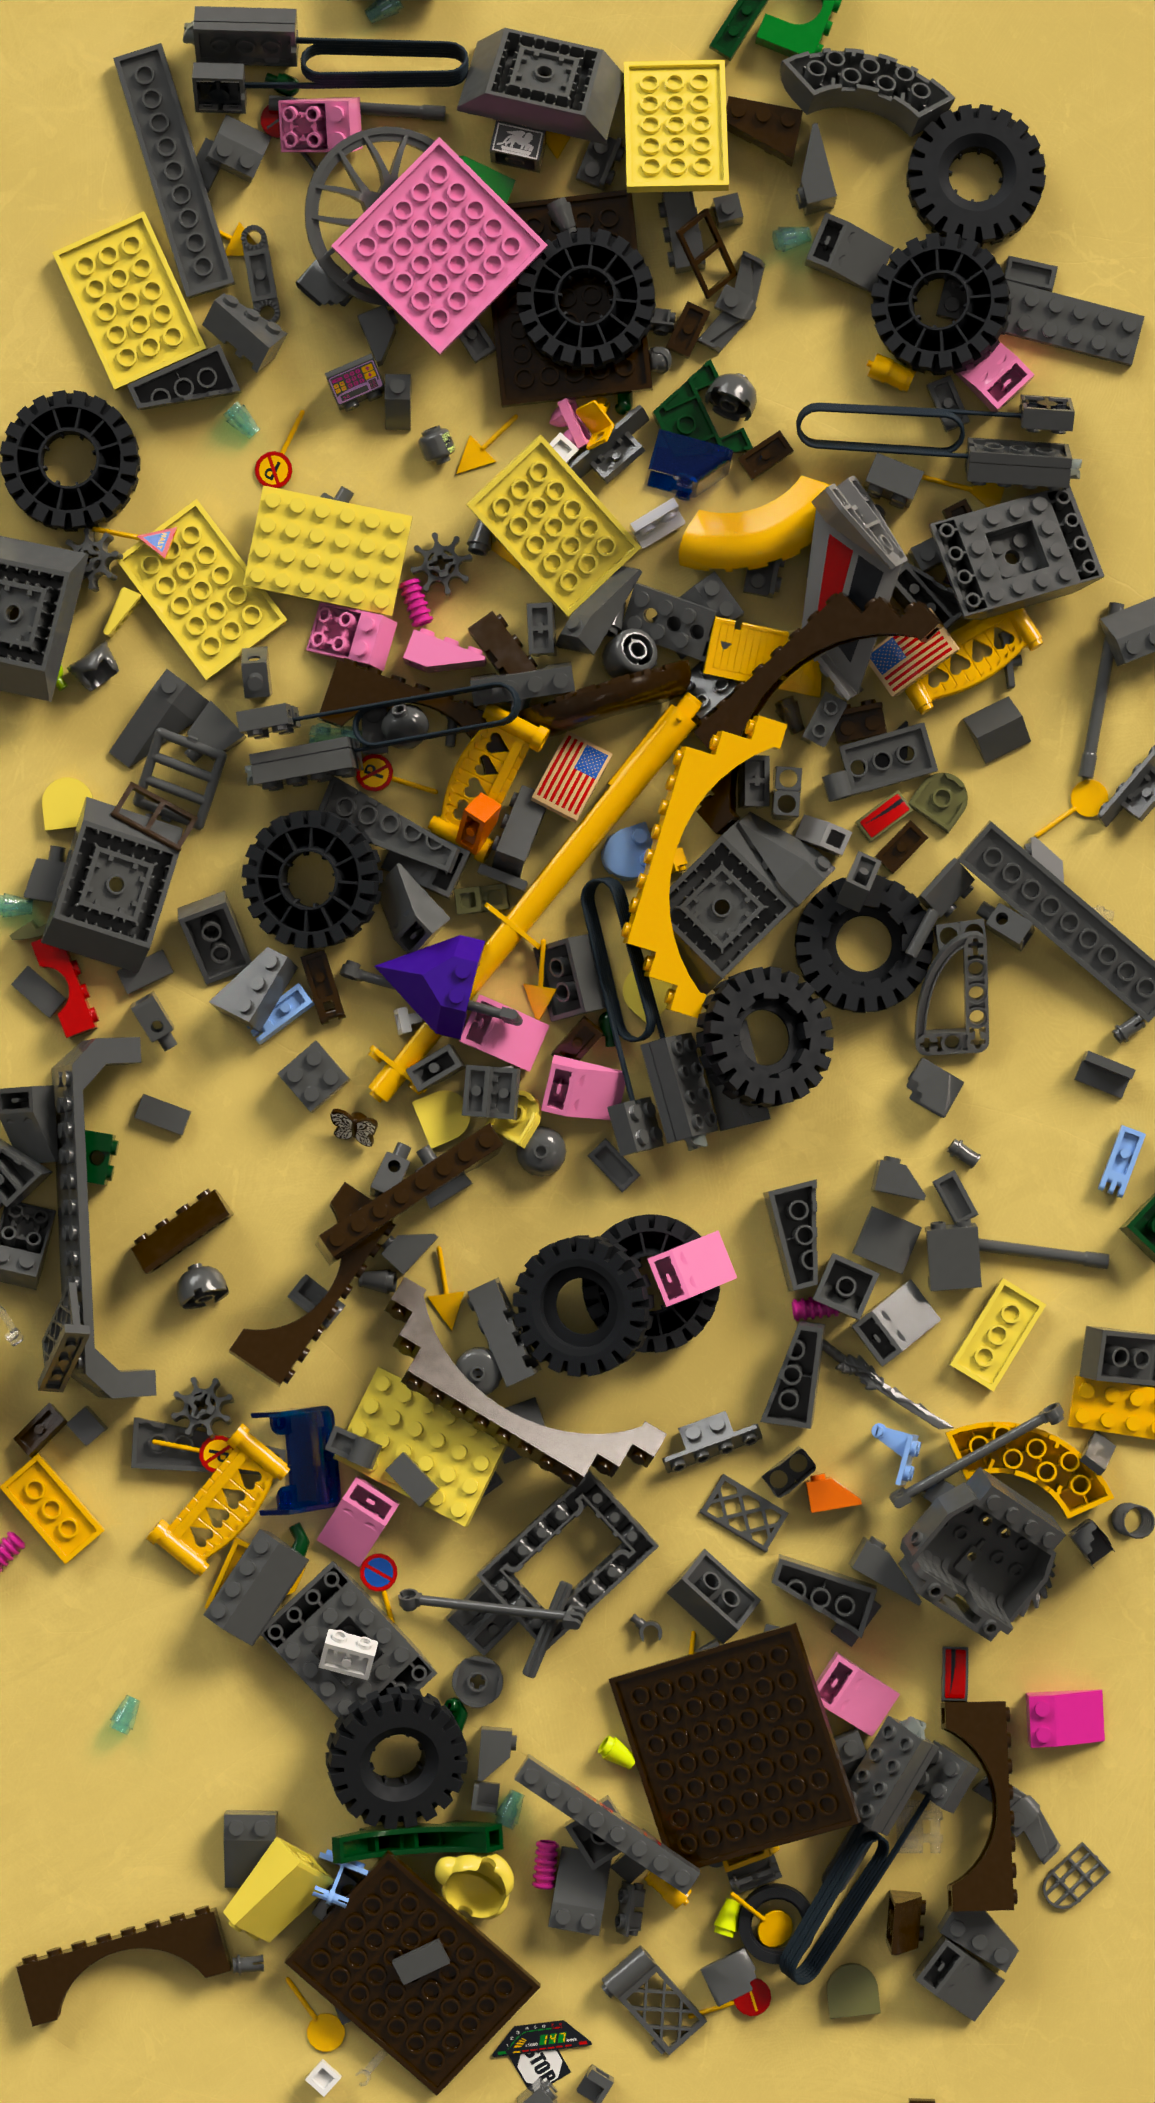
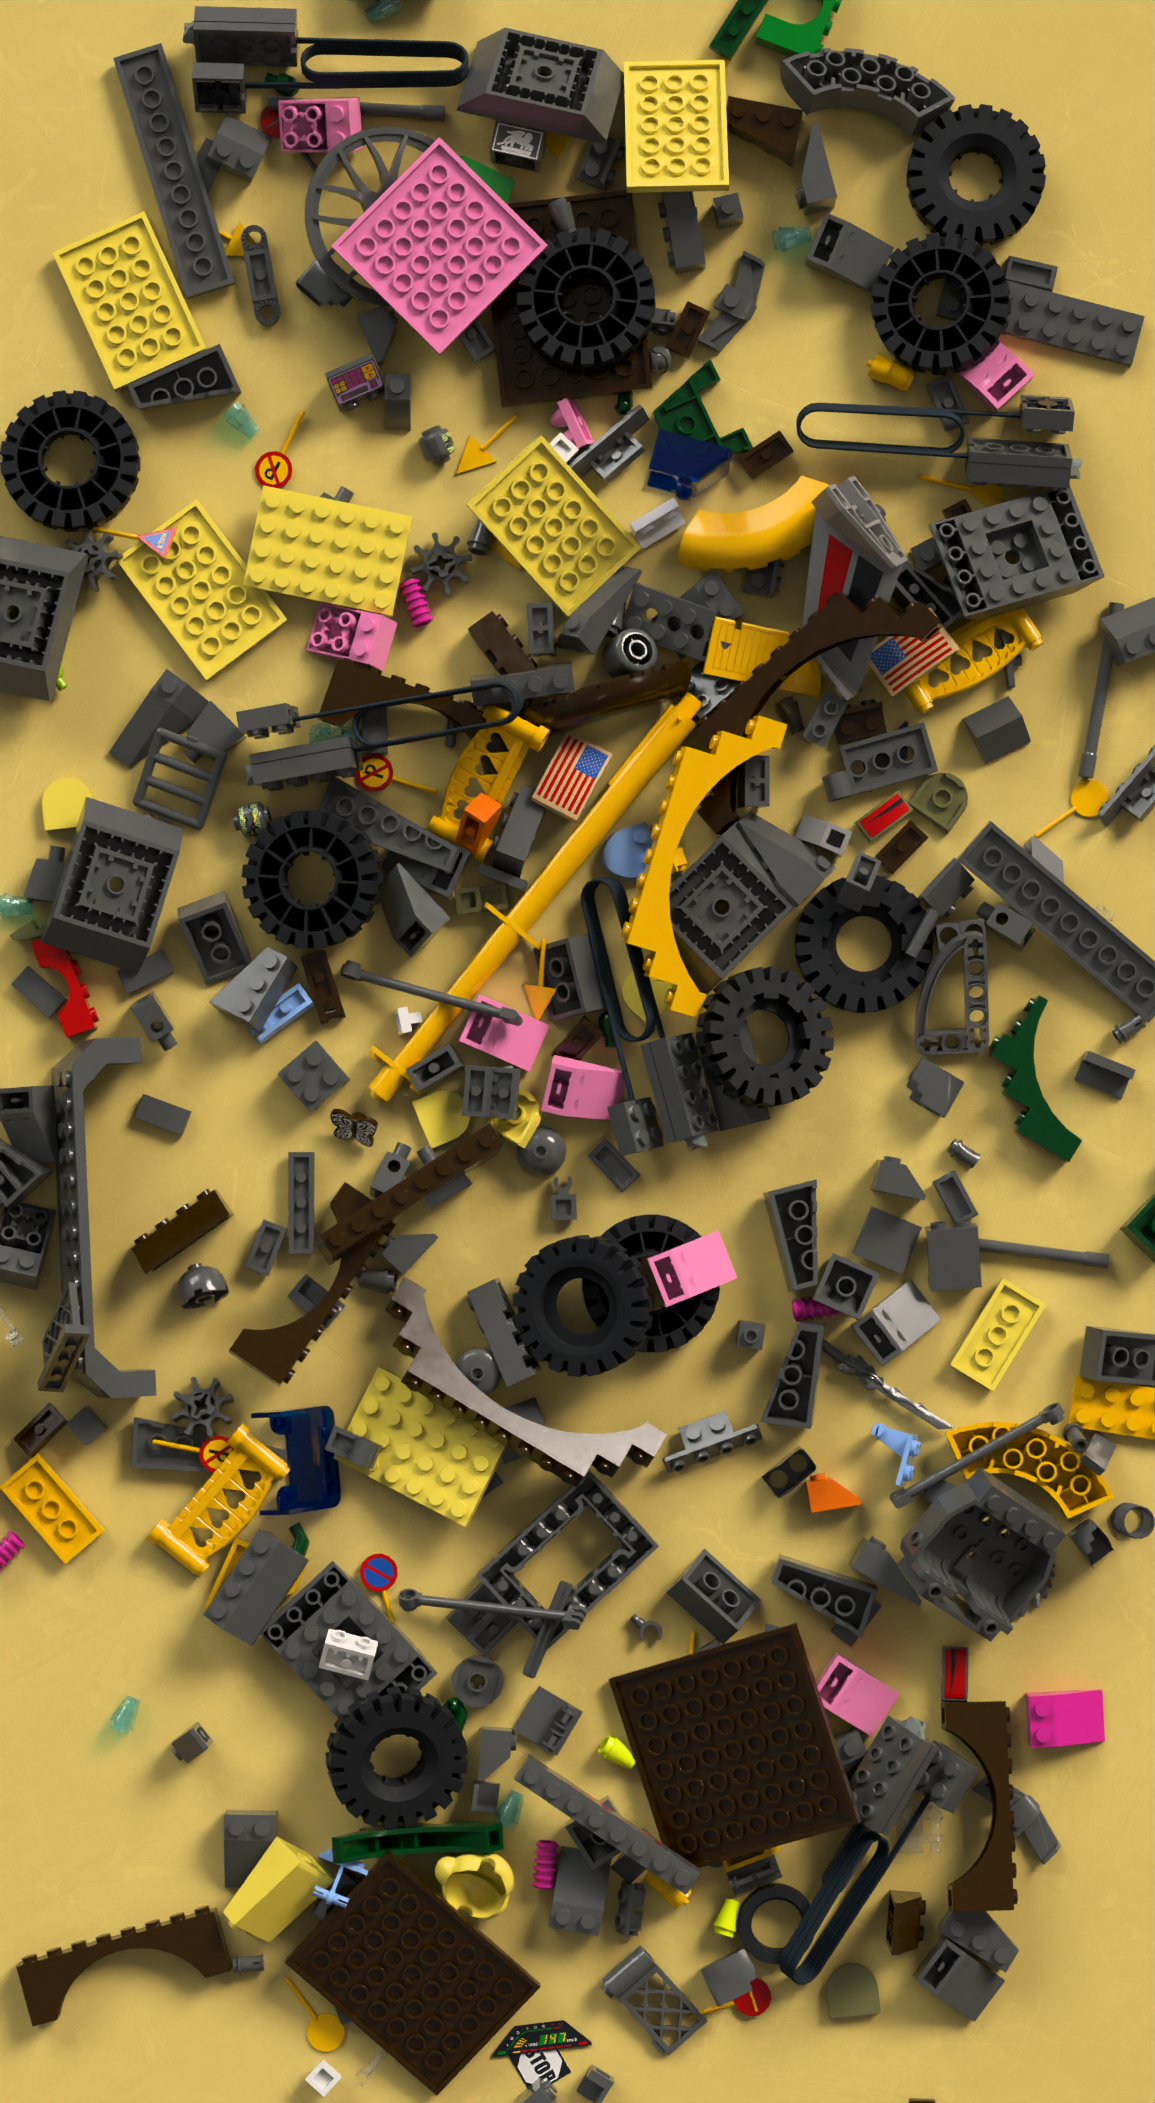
(95, 667): dark grey hair -> none
(108, 1146): dark green brick -> none
(124, 606): light yellow slope -> none
(162, 803): dark brown window -> none
(191, 1743): none -> dark grey slope
(244, 330): dark grey wedge -> none
(252, 819): none -> dark grey head
(256, 673): dark grey torso -> none
(266, 1247): none -> dark grey plate
(301, 1202): none -> dark grey plate
(358, 1521): bright pink slope -> none
(404, 722): dark grey plant -> none
(412, 1479): dark grey tile -> none
(421, 1961): dark grey tile -> none
(438, 981): dark purple wedge -> none
(439, 655): bright pink slope -> none
(447, 1303): yellow piece -> none
(548, 1720): none -> dark grey hinge
(564, 1204): none -> dark grey plate
(596, 420): yellow bracket -> none
(717, 245): dark brown window -> none
(732, 396): dark grey cylinder -> none
(746, 1534): dark grey window -> none
(750, 1335): none -> dark grey brick
(773, 1927): yellow piece -> none
(792, 791): dark grey piece -> none
(892, 481): dark grey brick -> none
(1017, 1053): none -> dark green arch
(1073, 1434): none -> dark grey pin
(1075, 1866): dark grey window -> none
(1122, 1160): light blue hinge -> none

